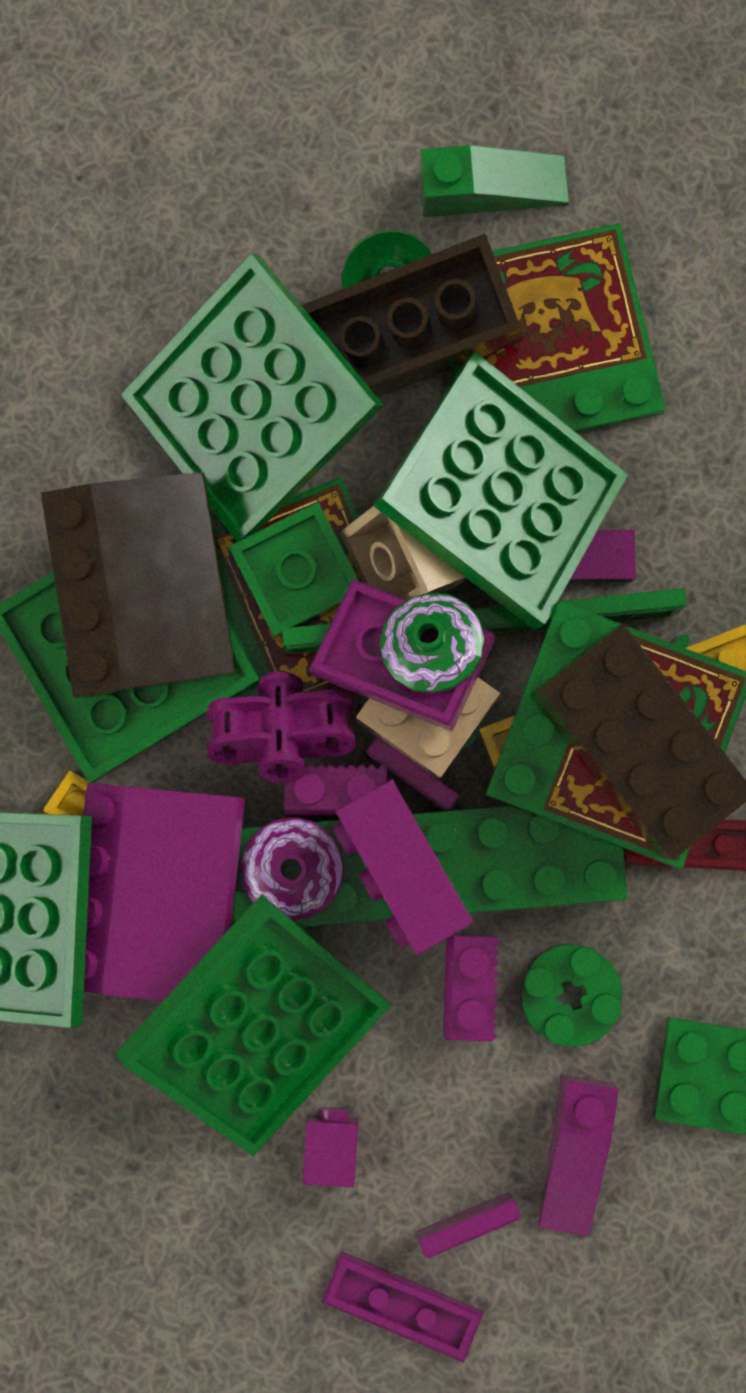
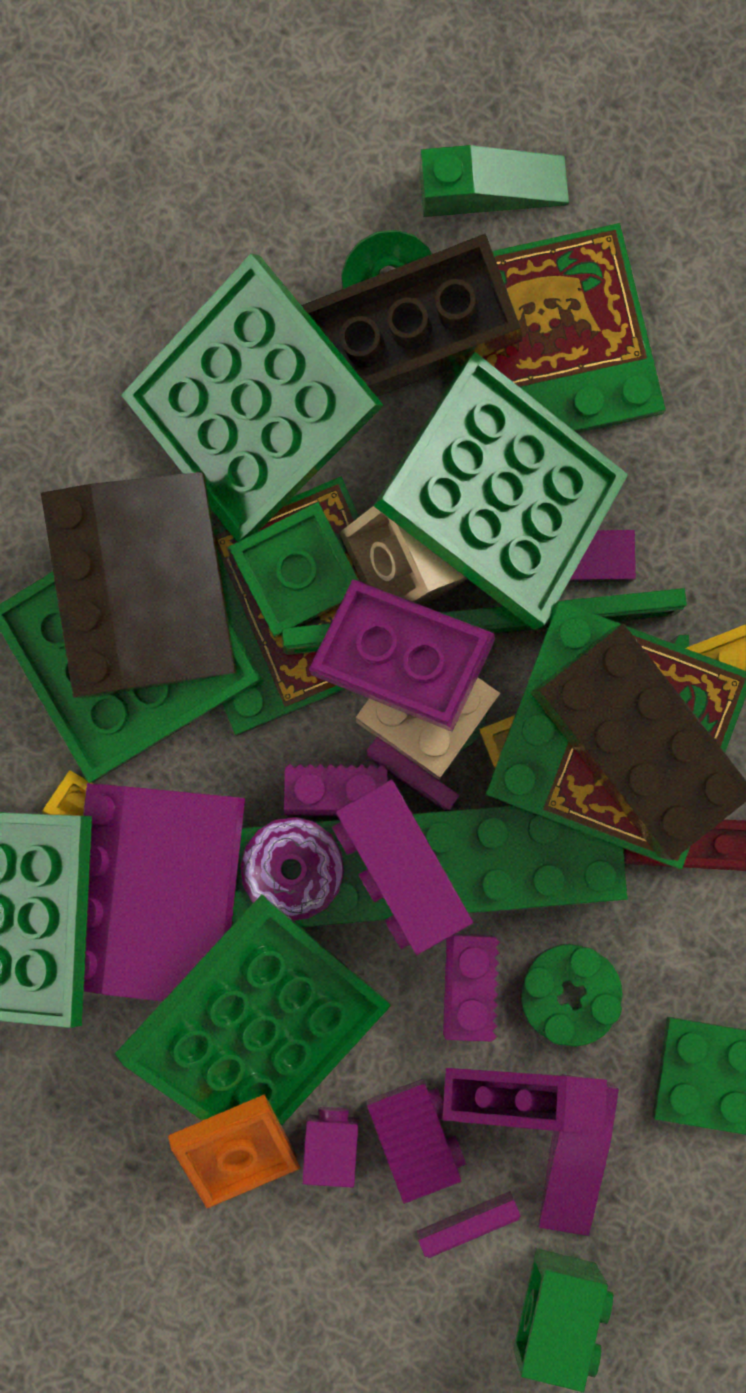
(234, 1151): none -> orange tile
(262, 727): magenta axle -> none
(402, 1306): magenta tile -> none
(415, 1140): none -> magenta brick
(437, 664): dish -> none
(525, 1100): none -> magenta brick
(562, 1320): none -> green brick

